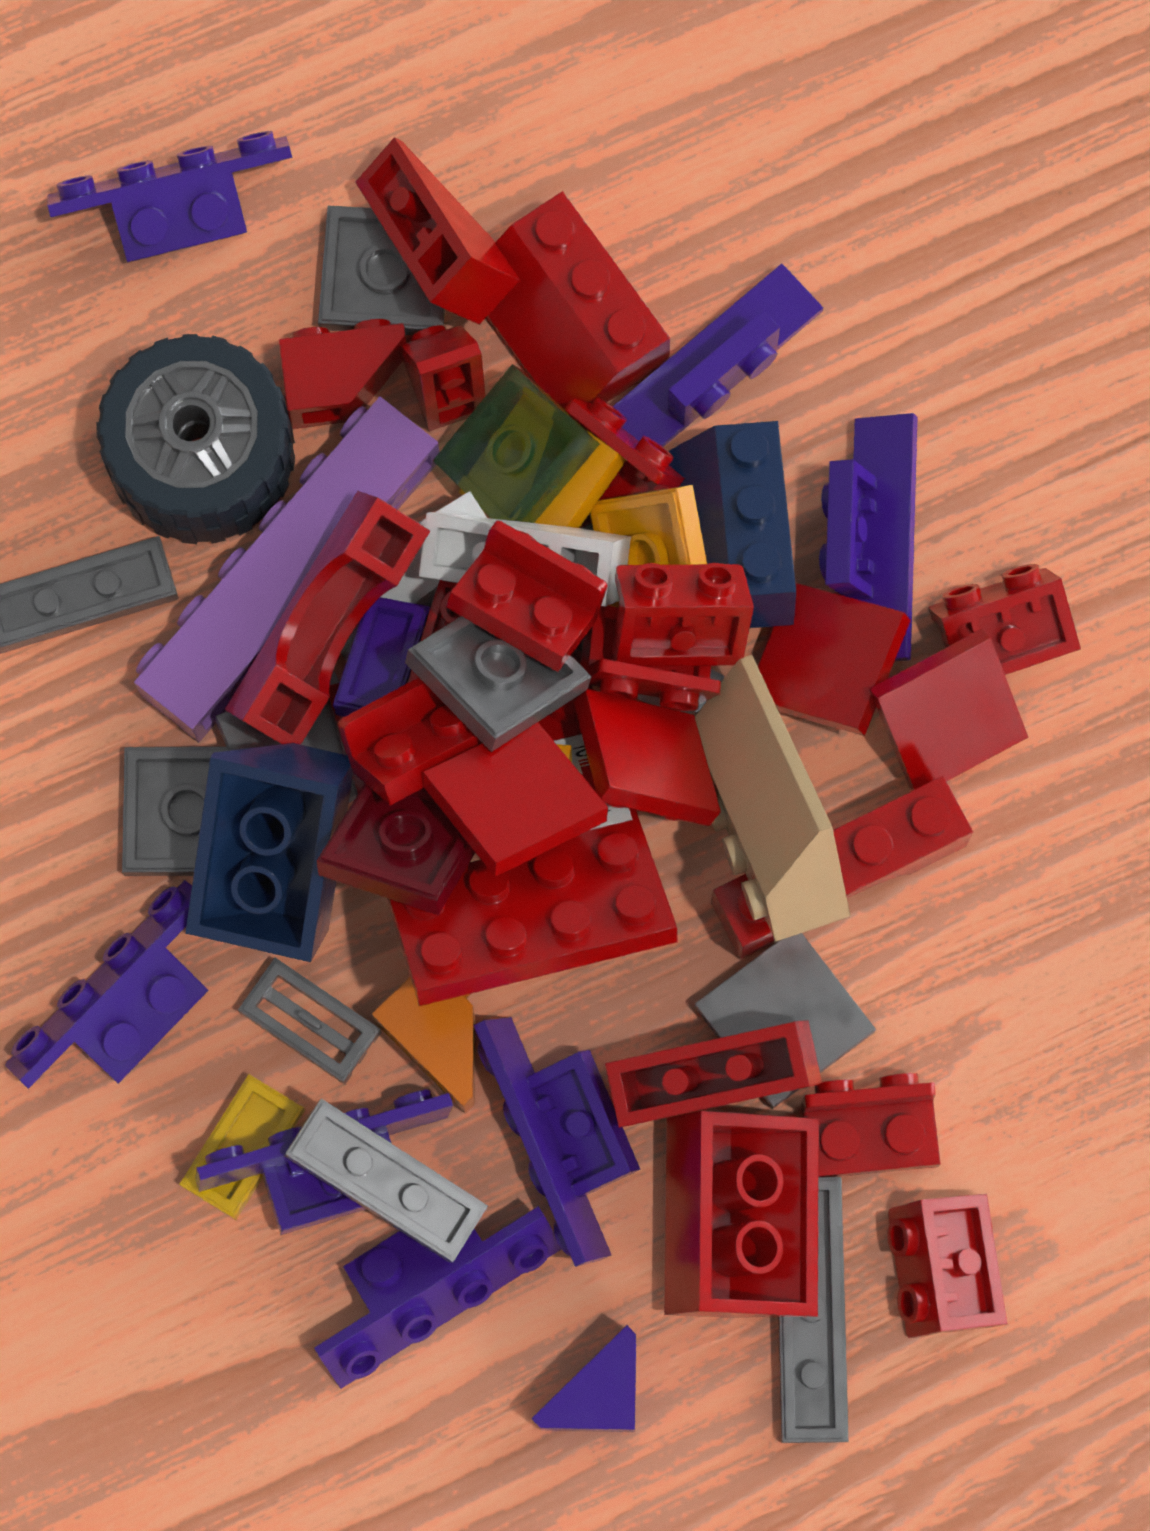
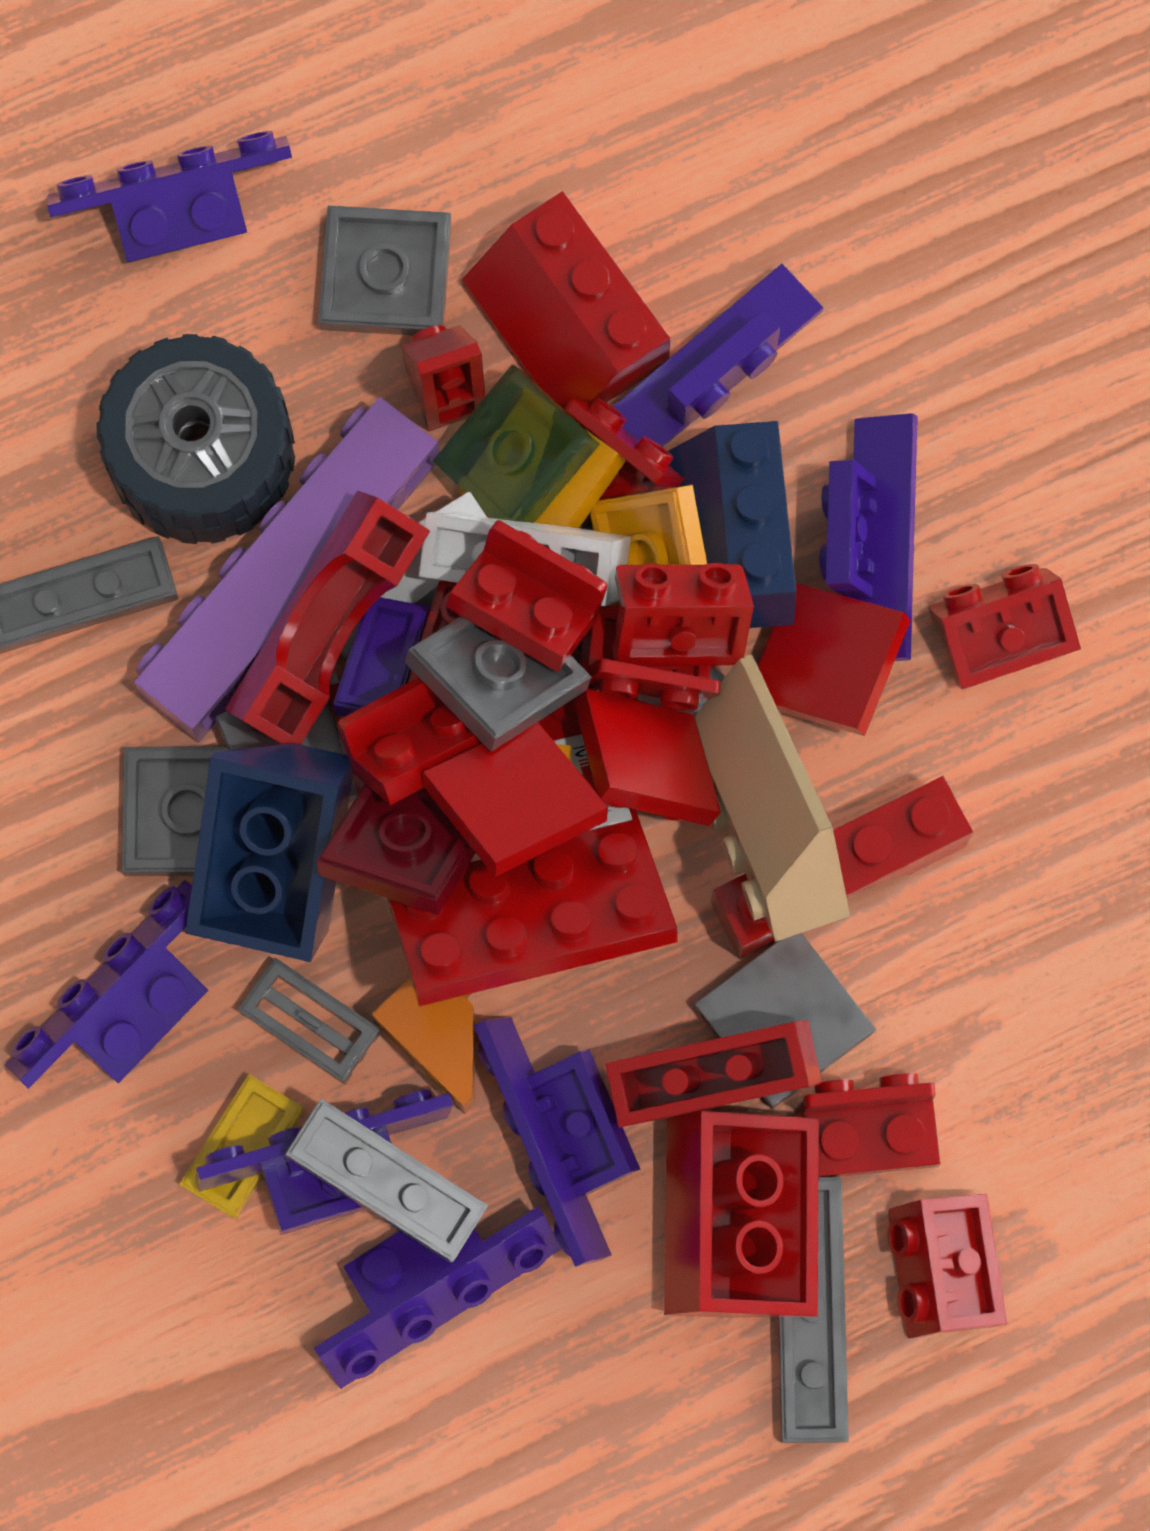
(338, 371): red slope -> none
(436, 235): red slope -> none
(599, 1394): dark purple slope -> none
(949, 711): red tile -> none

